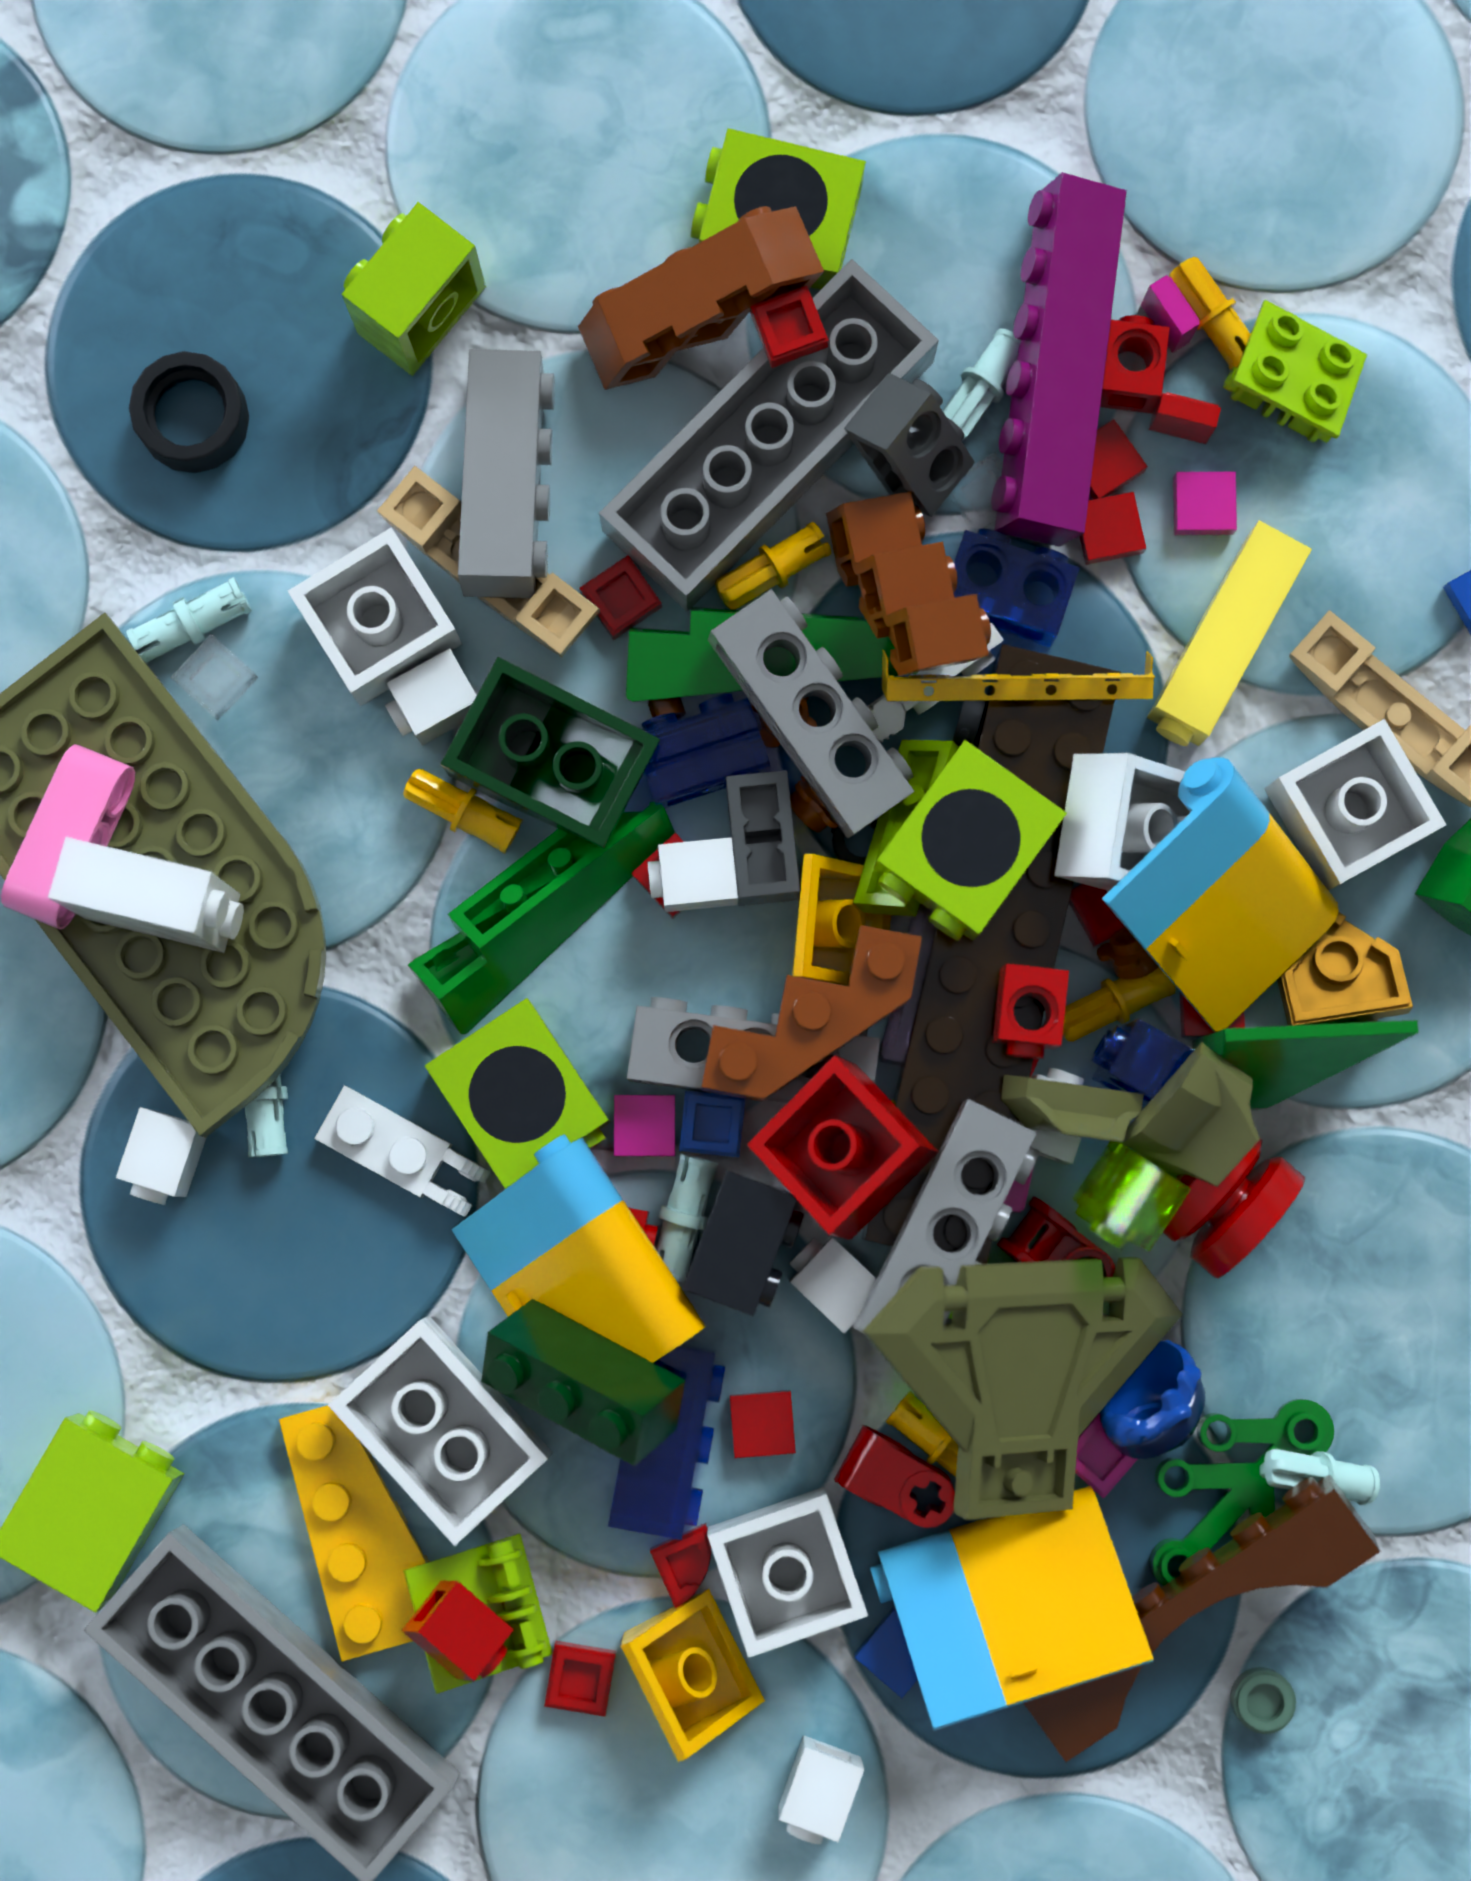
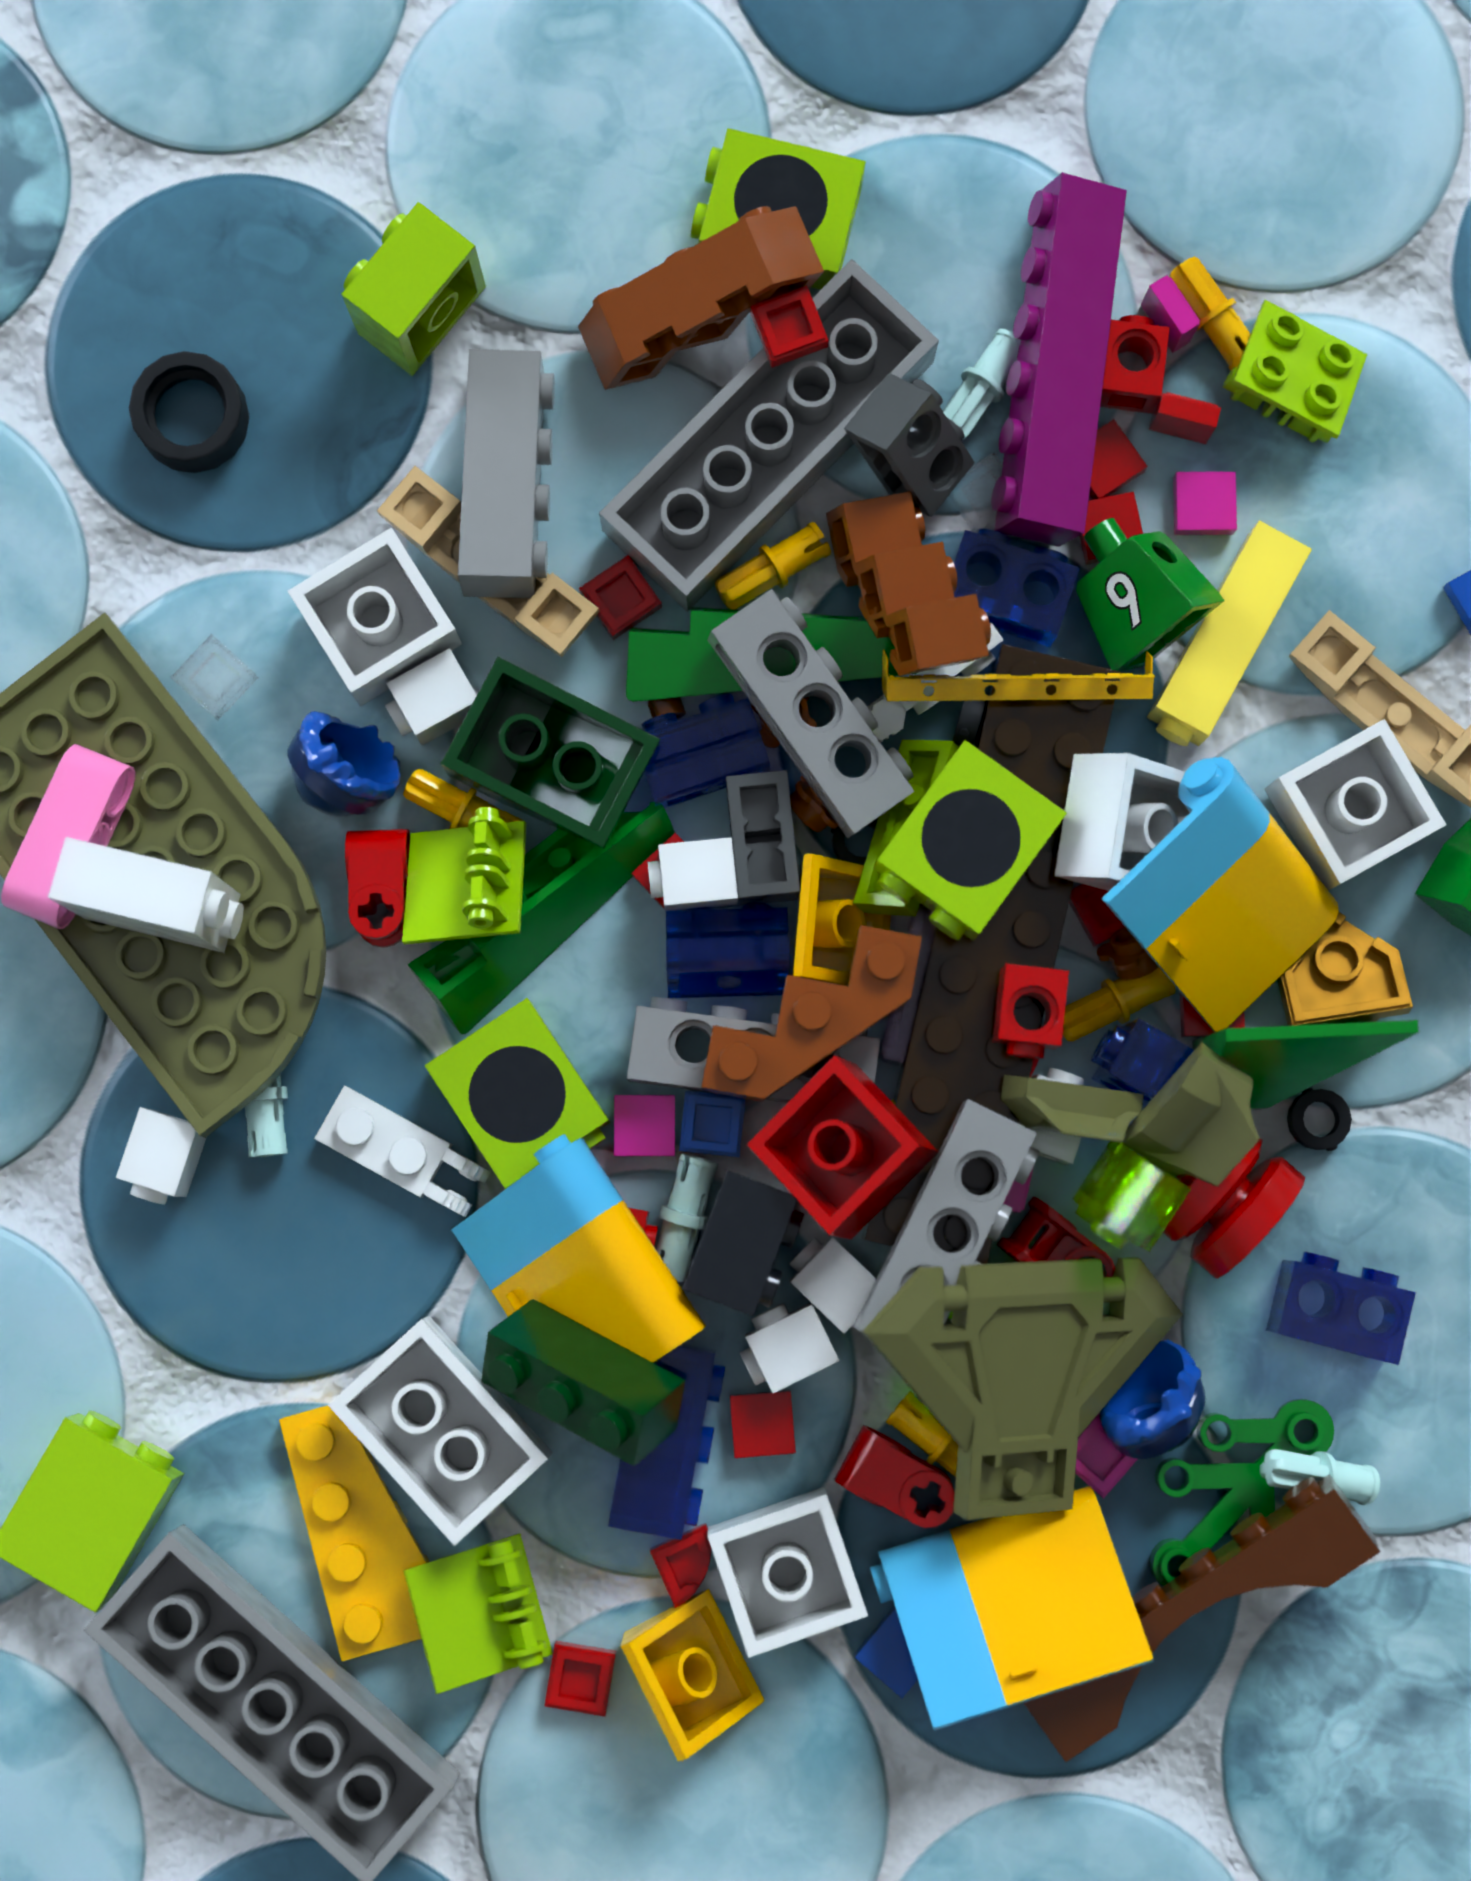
(189, 620): light aqua pin -> none
(342, 766): none -> blue hair
(375, 876): none -> red piece
(459, 1631): red brick -> none
(465, 880): none -> lime hinge
(727, 951): none -> clear blue brick
(787, 1346): none -> white brick
(820, 1791): white brick -> none
(1141, 594): none -> green torso
(1263, 1700): sand green tile -> none
(1338, 1320): none -> clear blue brick
(1341, 1114): none -> black piece

